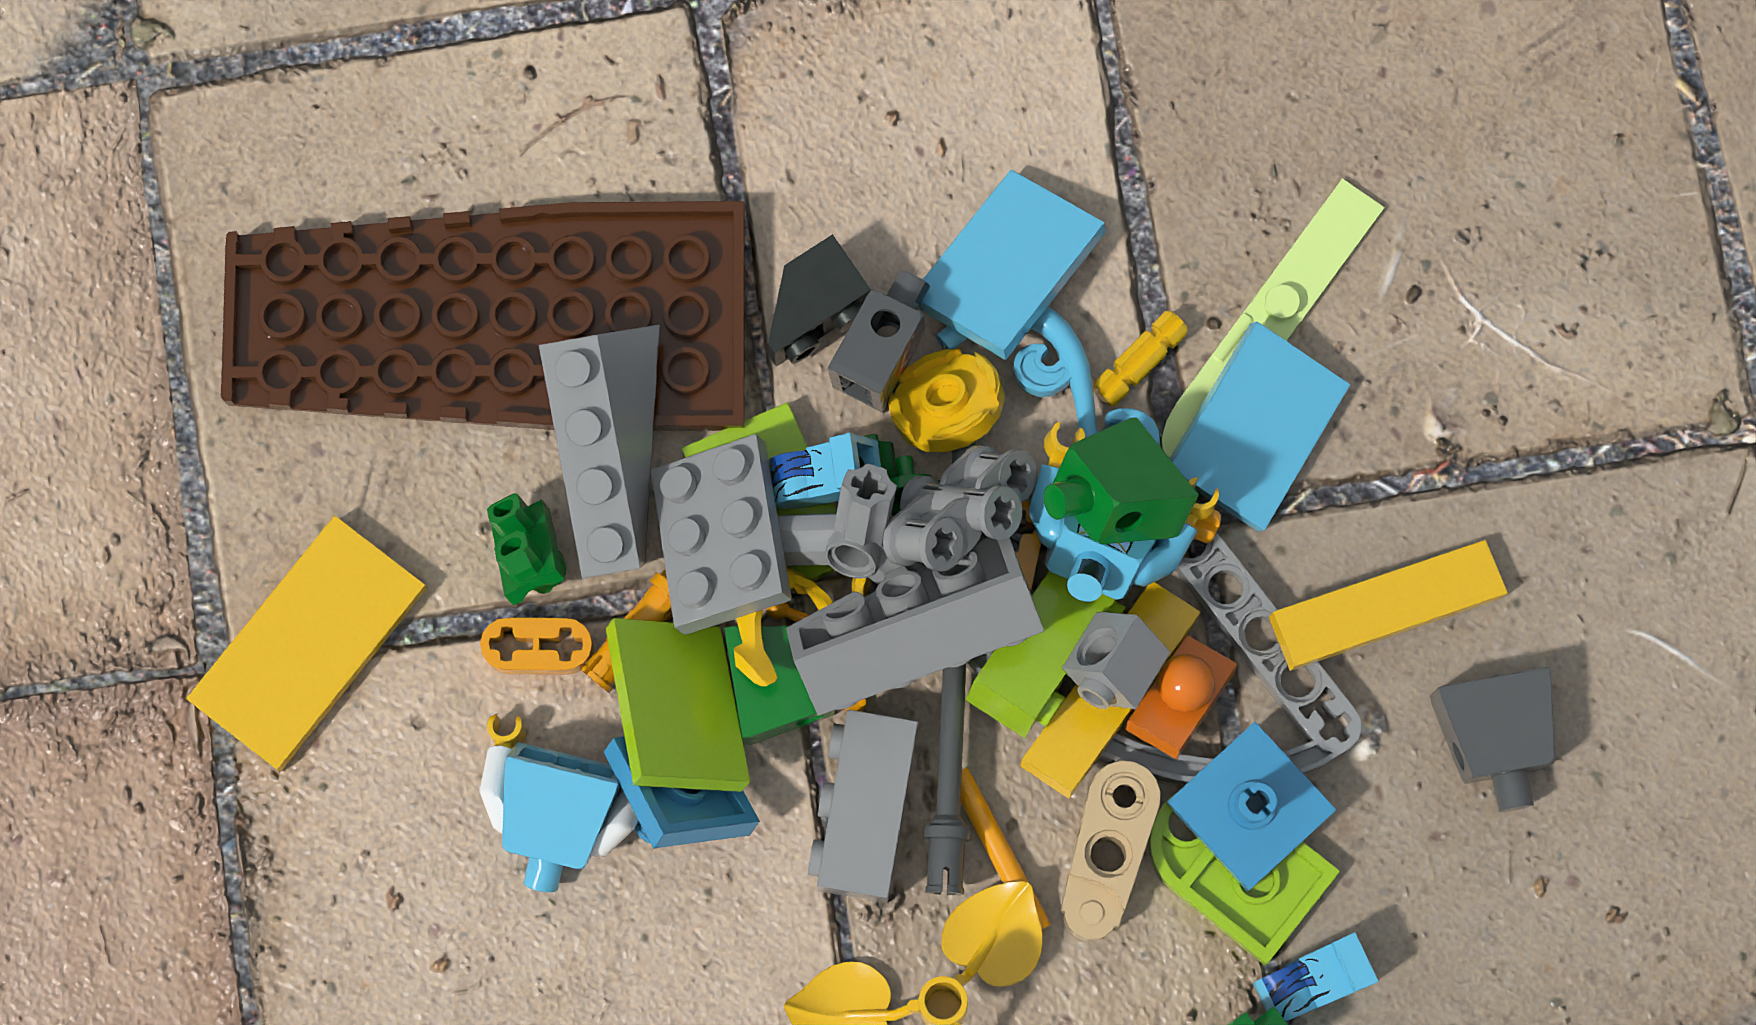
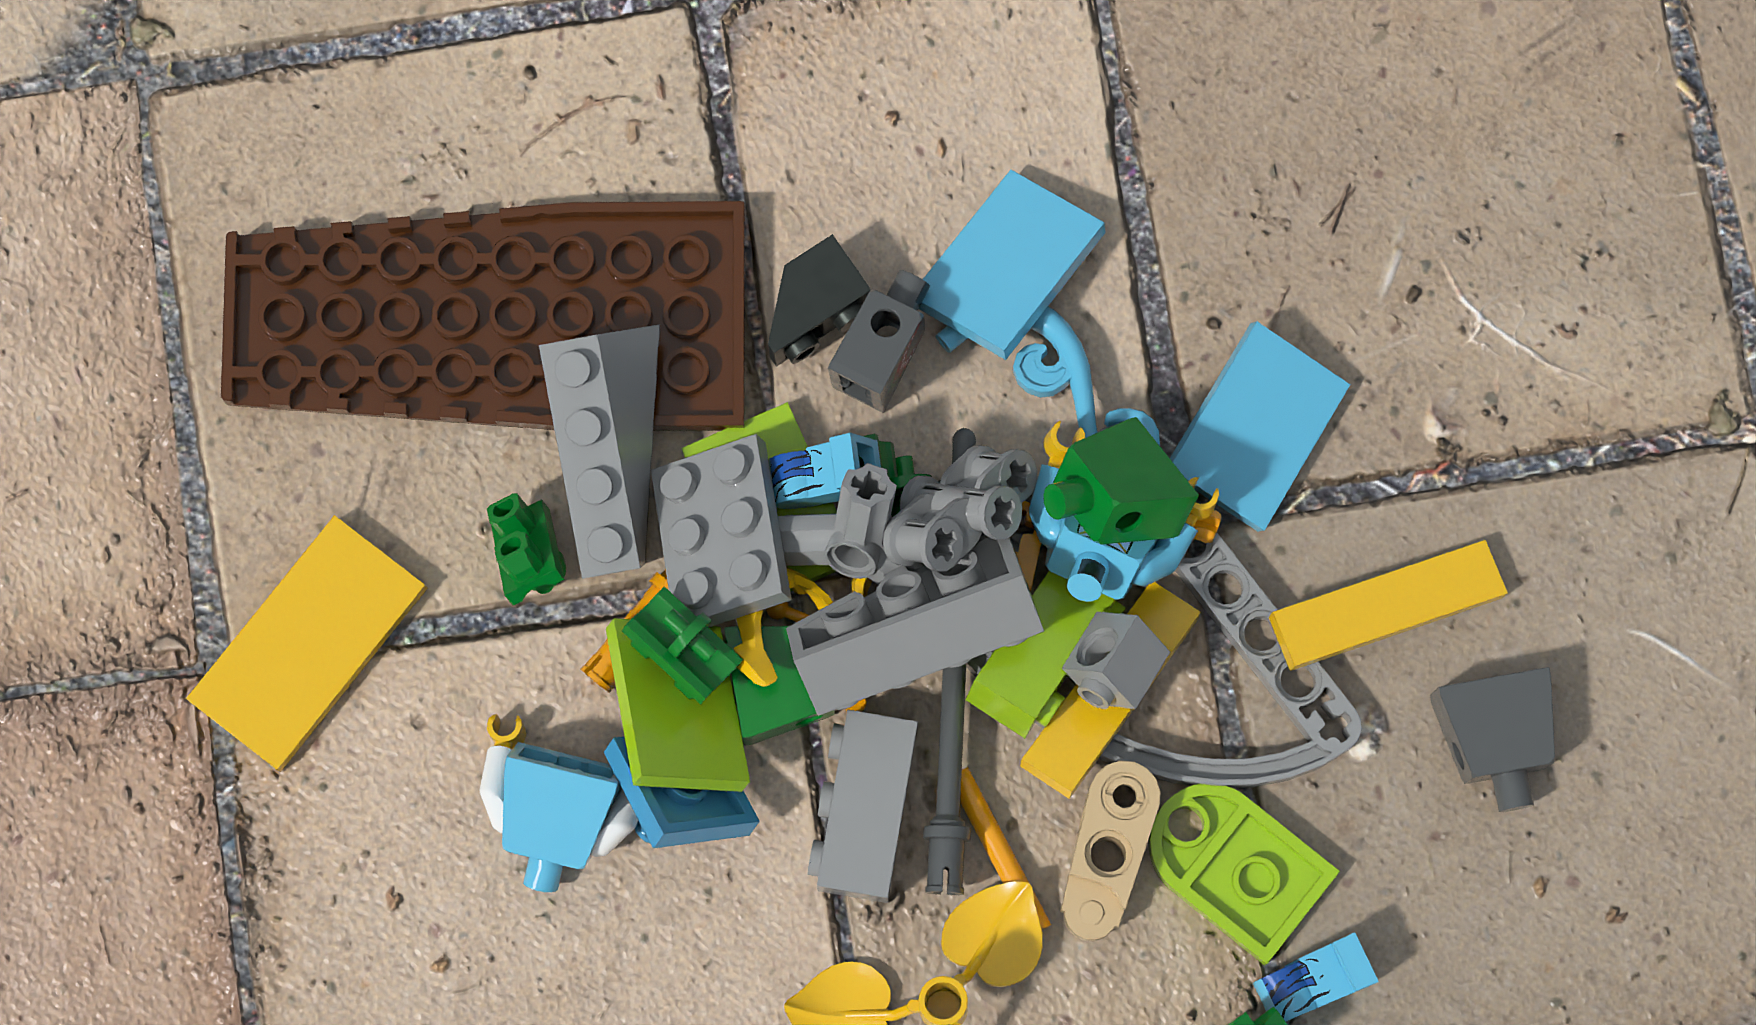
(536, 632): light orange beam -> none
(682, 645): none -> green hips
(947, 400): yellow tile -> none
(1140, 358): yellow axle -> none
(1181, 696): orange tile -> none
(1251, 806): dark azure tile -> none
(1287, 292): yellowish green piece -> none

